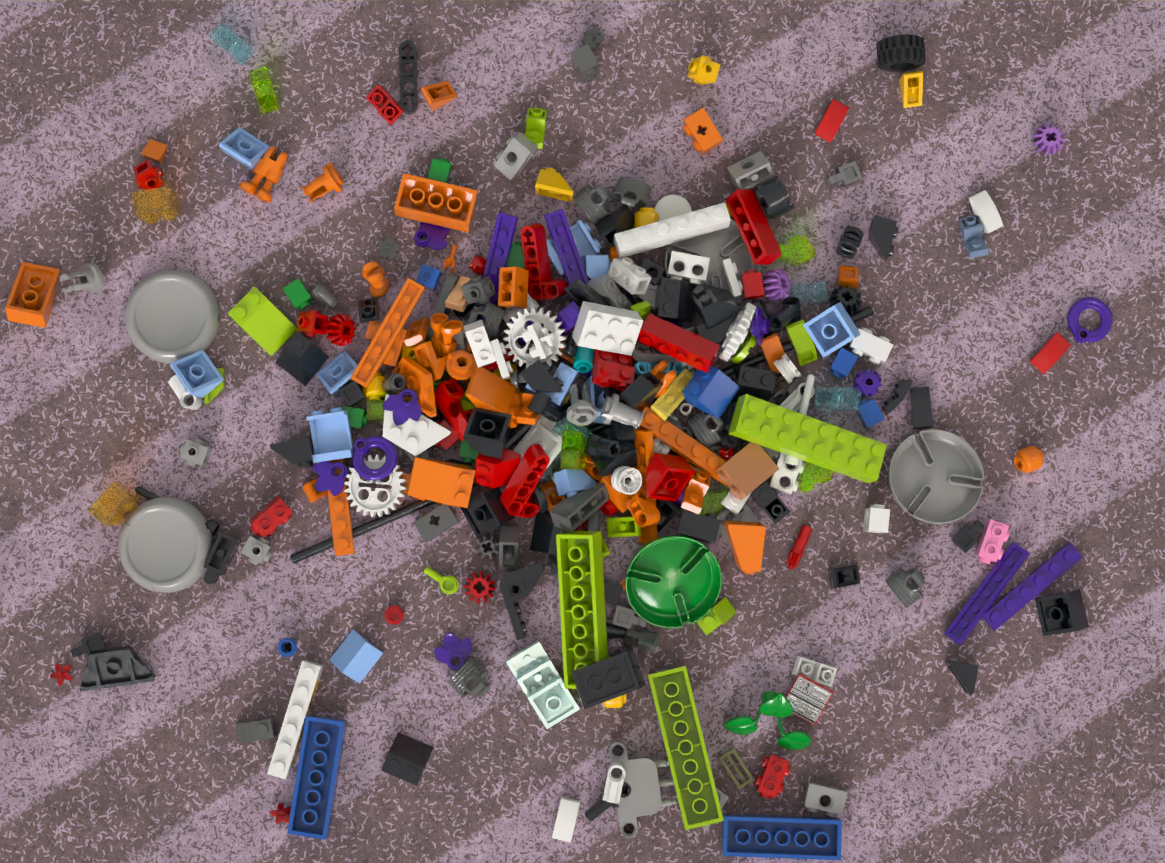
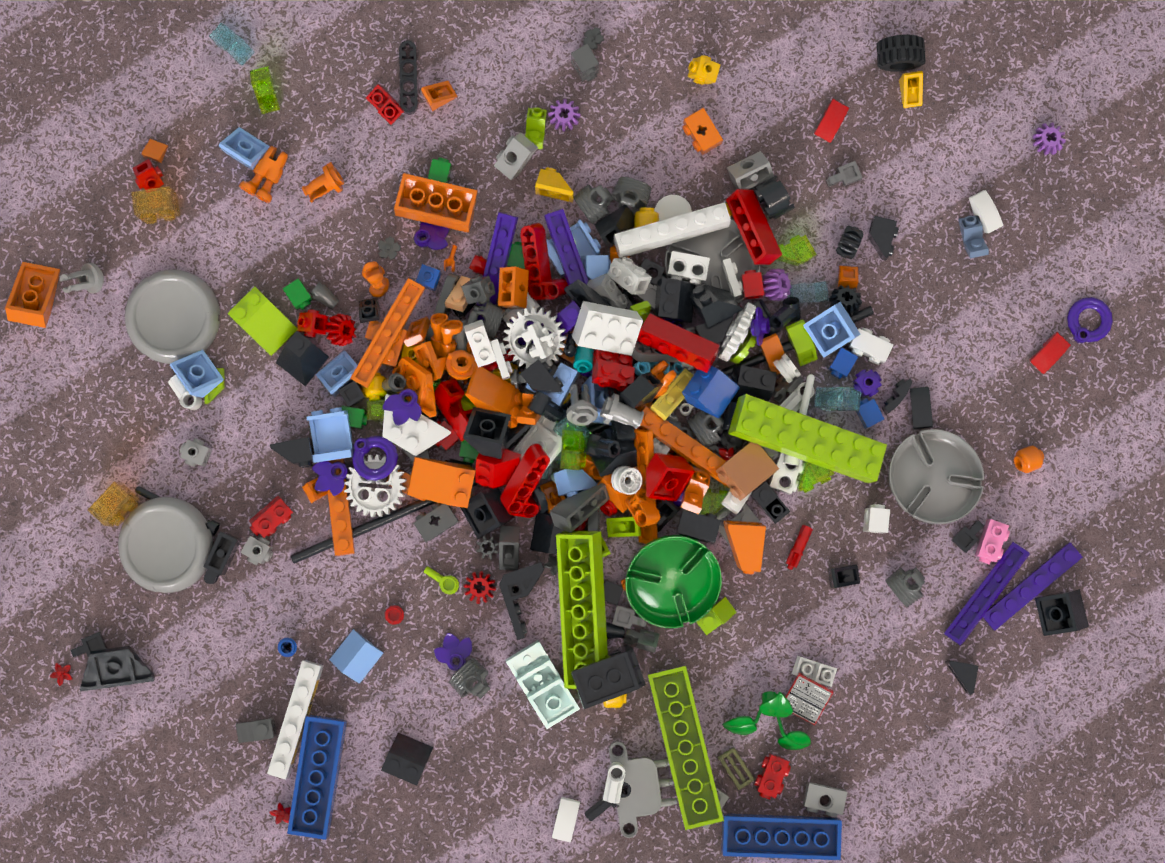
(567, 108): none -> medium lavender gear

